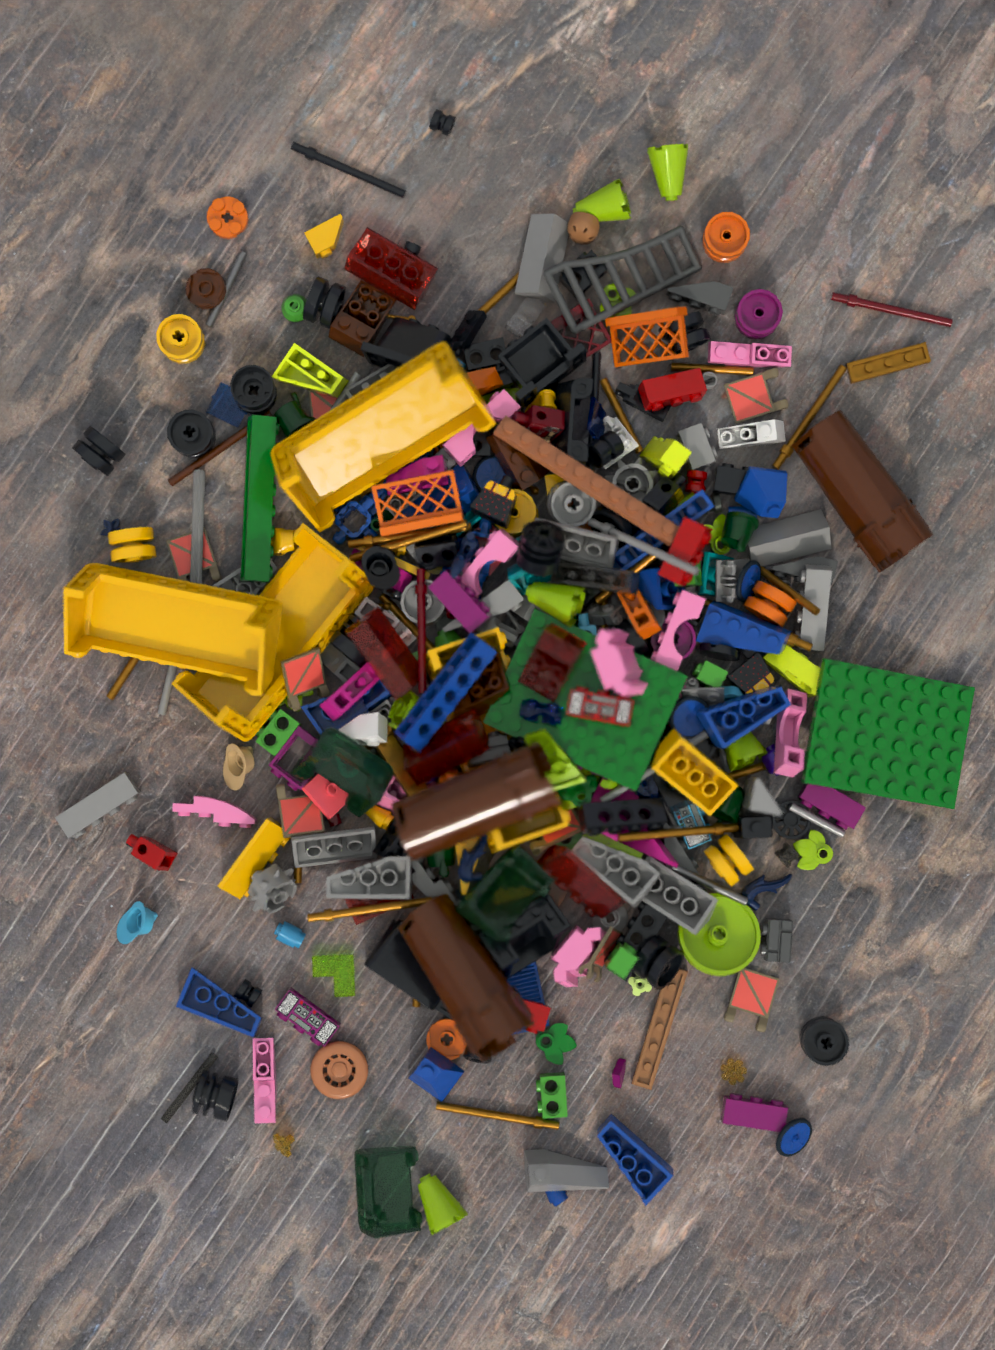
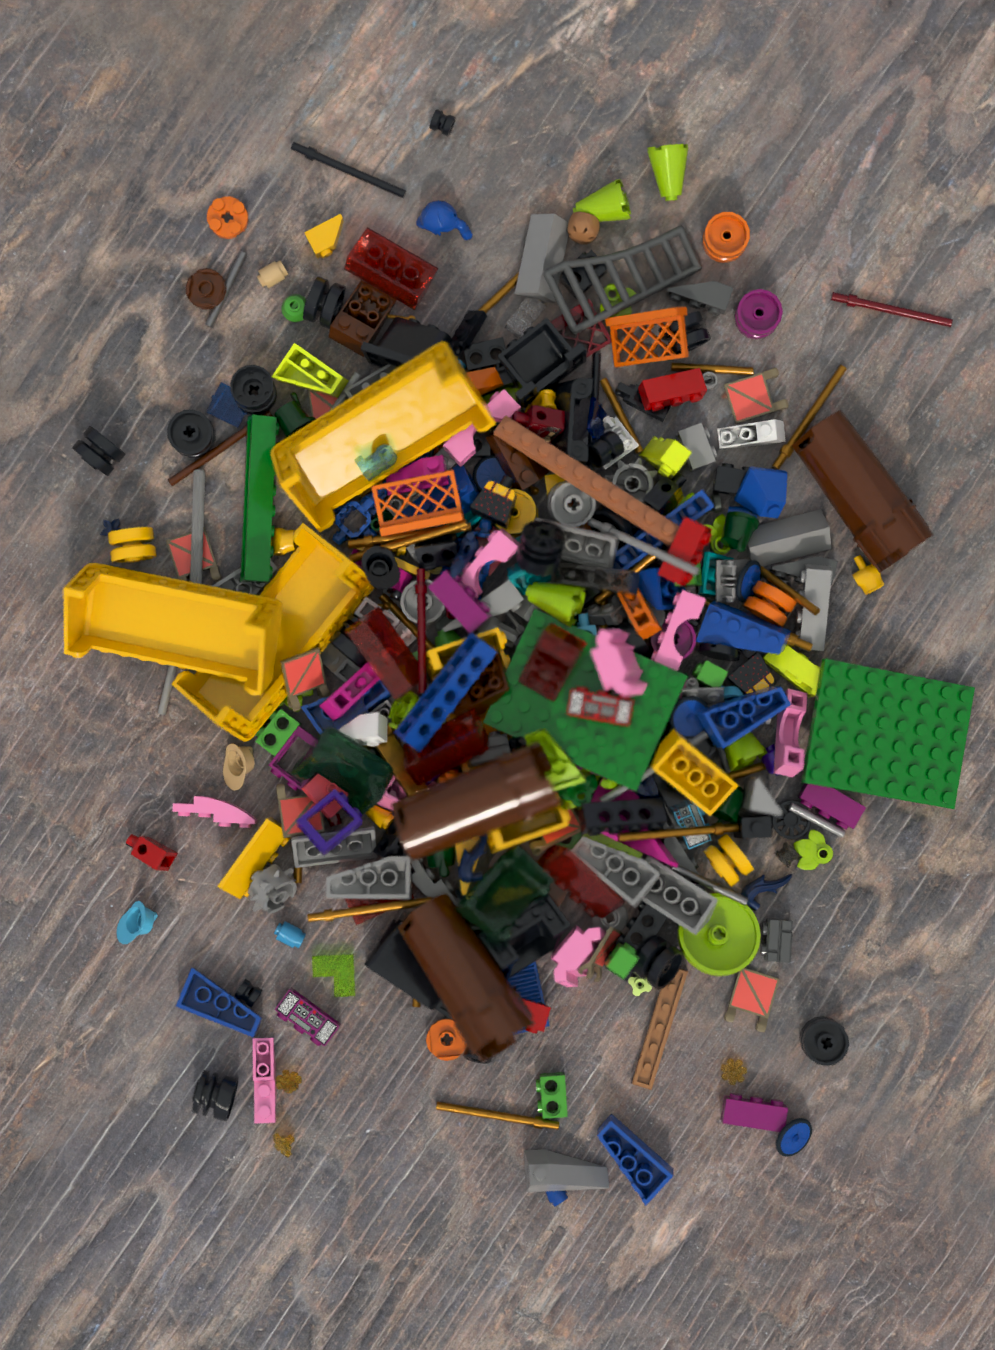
(98, 805): light grey brick -> none
(122, 678): pearl gold bar -> none
(180, 326): yellow wheel -> none
(188, 1088): clear smoke bar -> none
(272, 274): none -> tan brick
(288, 1081): none -> clear yellow plant
(310, 832): none -> dark purple window
(339, 1070): nougat wheel -> none
(376, 462): none -> clear light blue leg
(386, 1191): clear green windscreen -> none
(413, 248): black hinge -> none
(436, 1074): blue slope -> none
(439, 1204): lime cone -> none
(442, 217): none -> blue piece
(549, 711): hinge -> none
(558, 1044): green plate -> none
(619, 1072): magenta tile -> none
(695, 485): red wheel -> none
(749, 354): bright pink slope -> none
(867, 576): none -> yellow piece
(888, 362): pearl gold tile -> none

